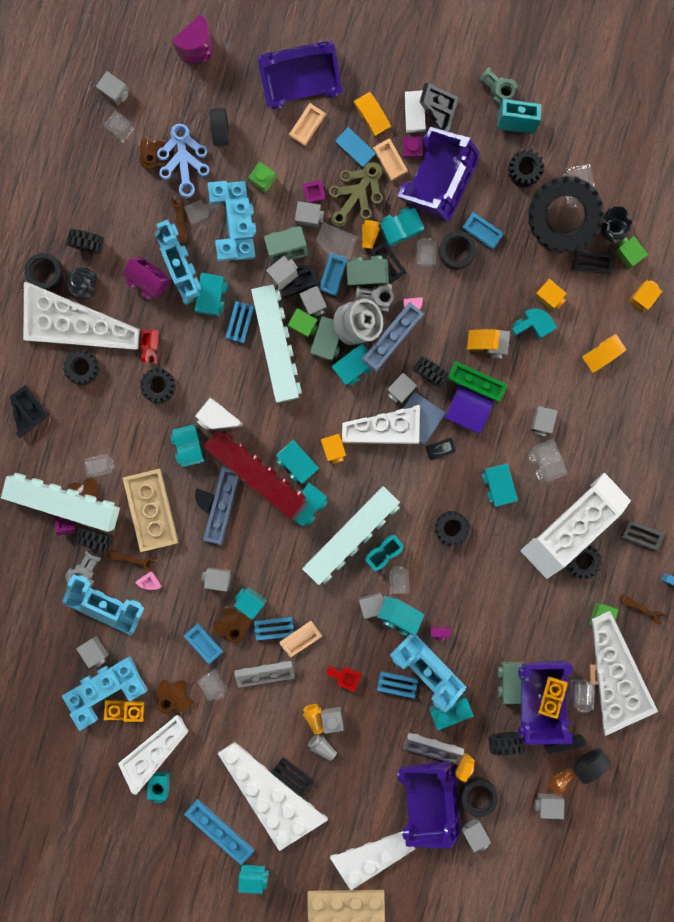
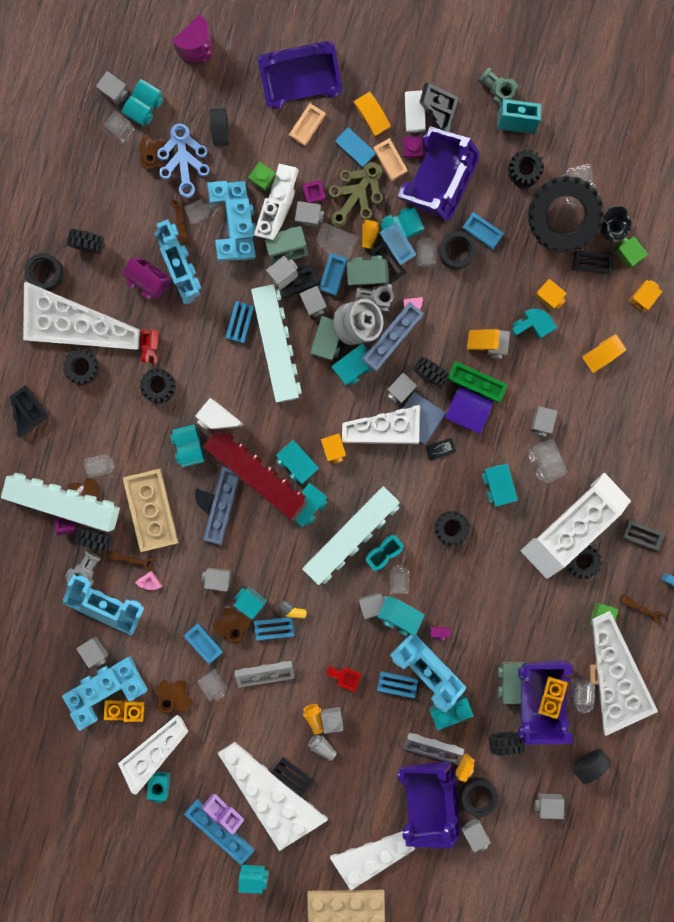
(81, 283): black hair -> none
(142, 103): none -> teal brick
(211, 295): teal brick -> none
(221, 814): none -> medium lavender slope
(278, 204): none -> white slope
(290, 611): none -> arm
(300, 639): light nougat tile -> none
(303, 323): bright green brick -> none
(398, 243): none -> dark azure tile
(561, 781): clear orange cone -> none
(577, 741): black tile -> none

